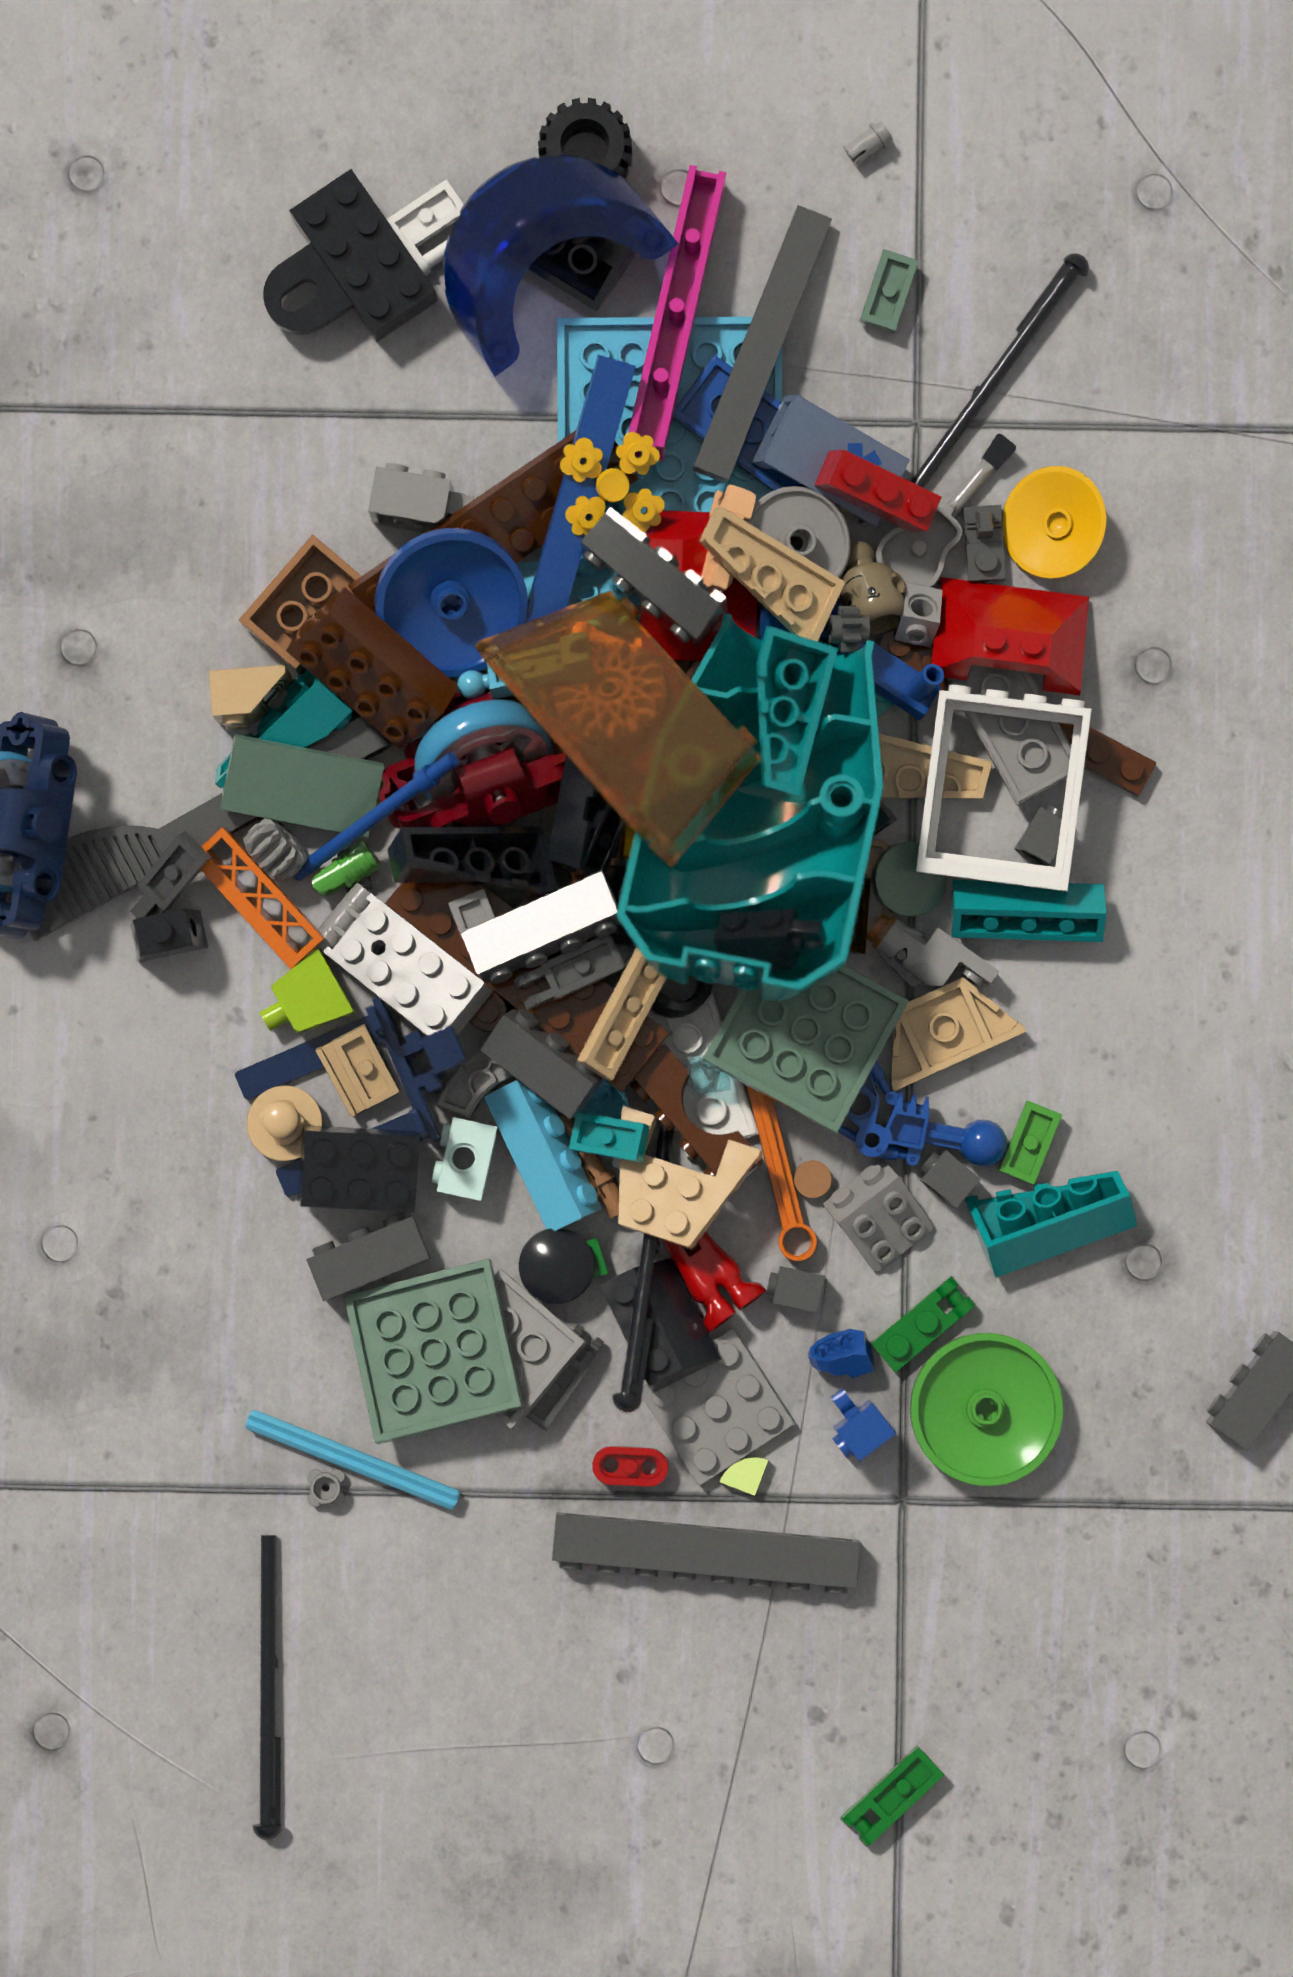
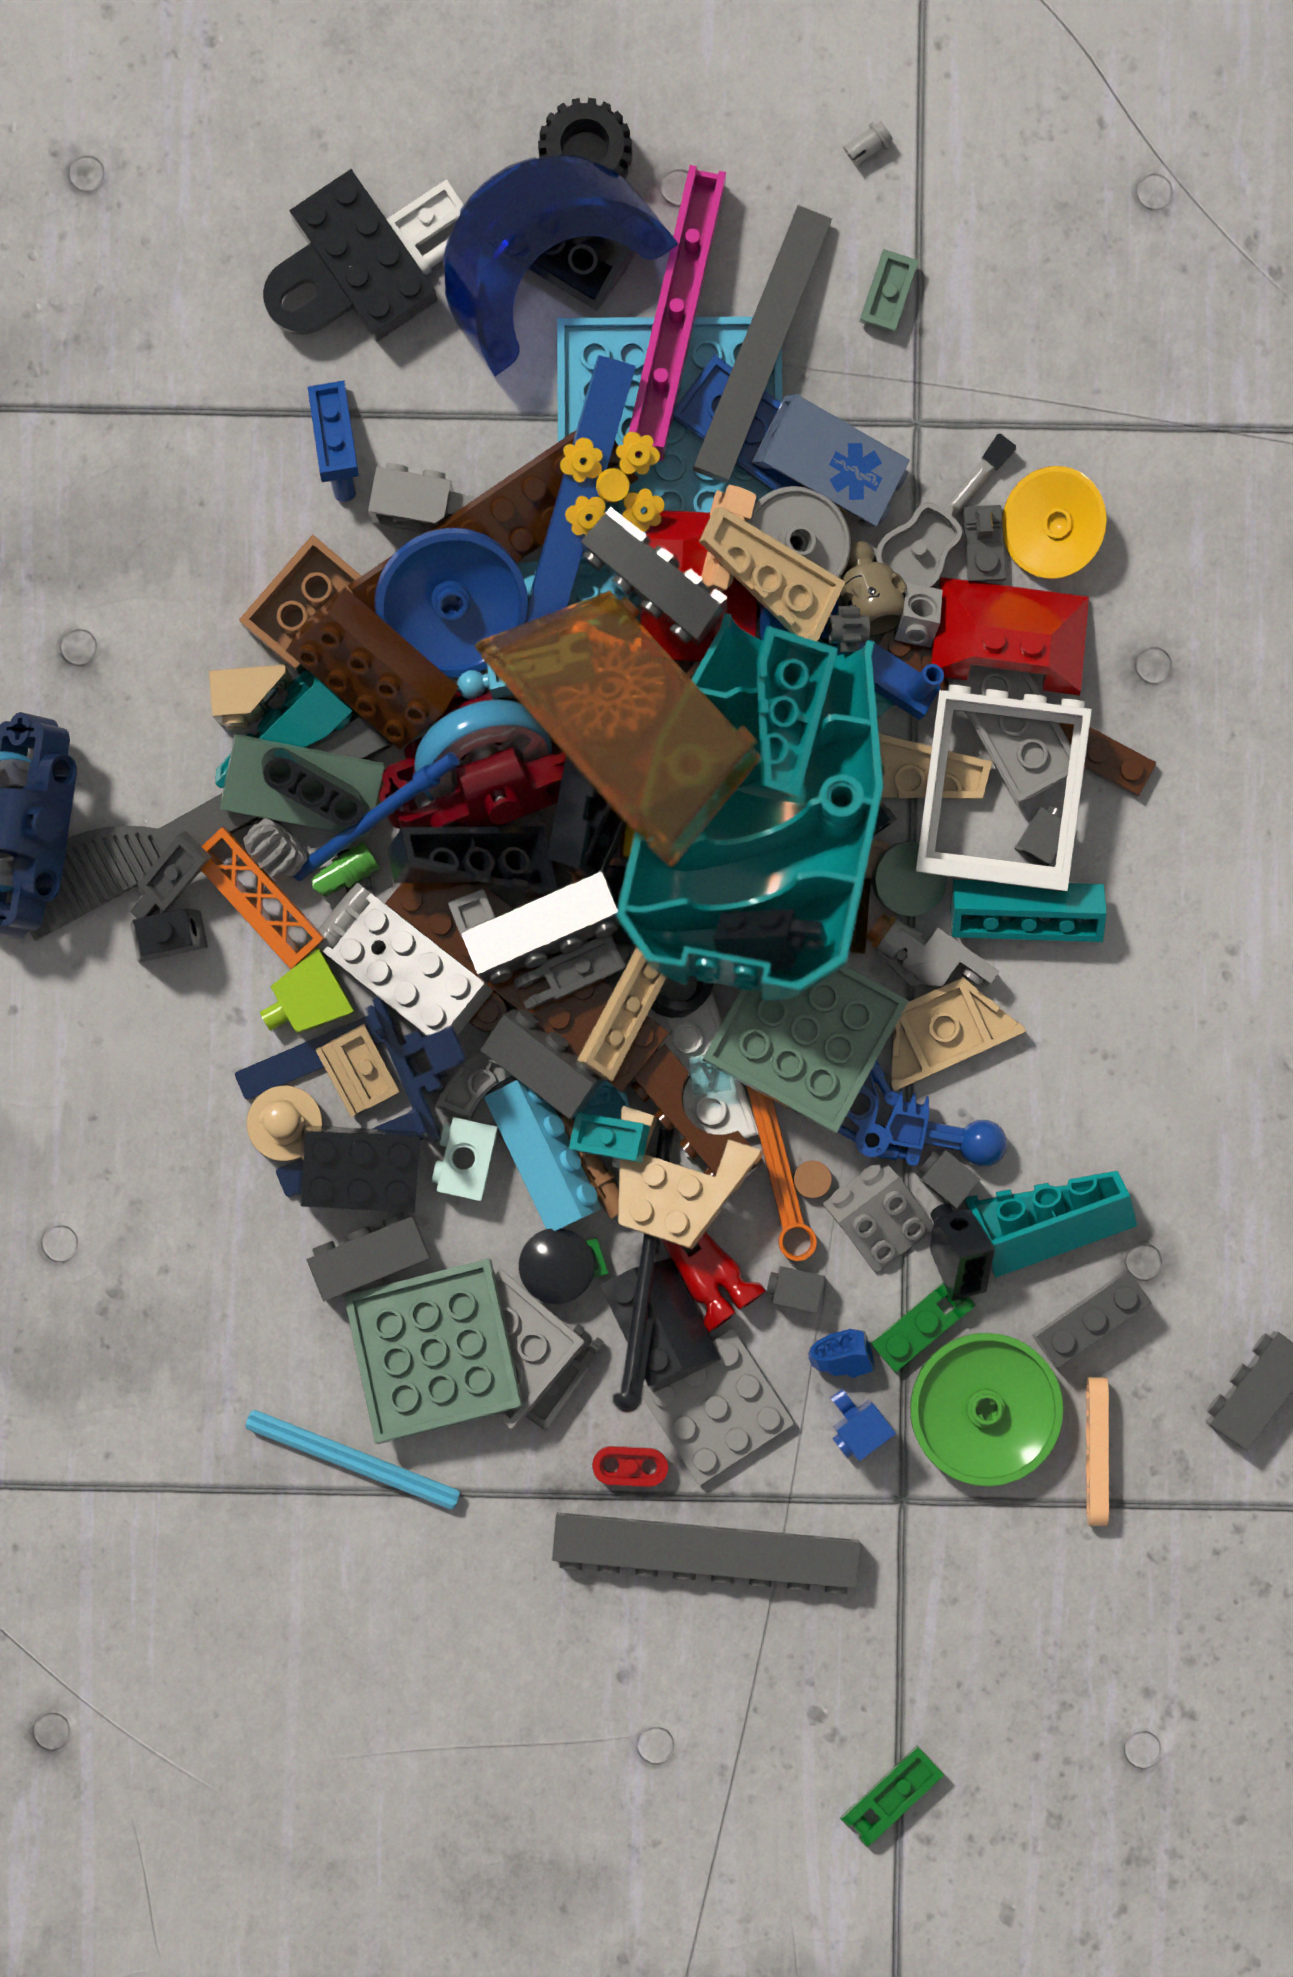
(269, 1744): black bar -> none
(318, 1495): light grey plate -> none
(322, 802): none -> black beam
(334, 438): none -> blue piece
(745, 1474): yellowish green tile -> none
(877, 491): red brick -> none
(961, 1252): none -> black torso
(1030, 1142): bright green plate -> none
(1073, 265): black bar -> none
(1091, 1319): none -> dark grey brick
(1097, 1451): none -> light nougat beam

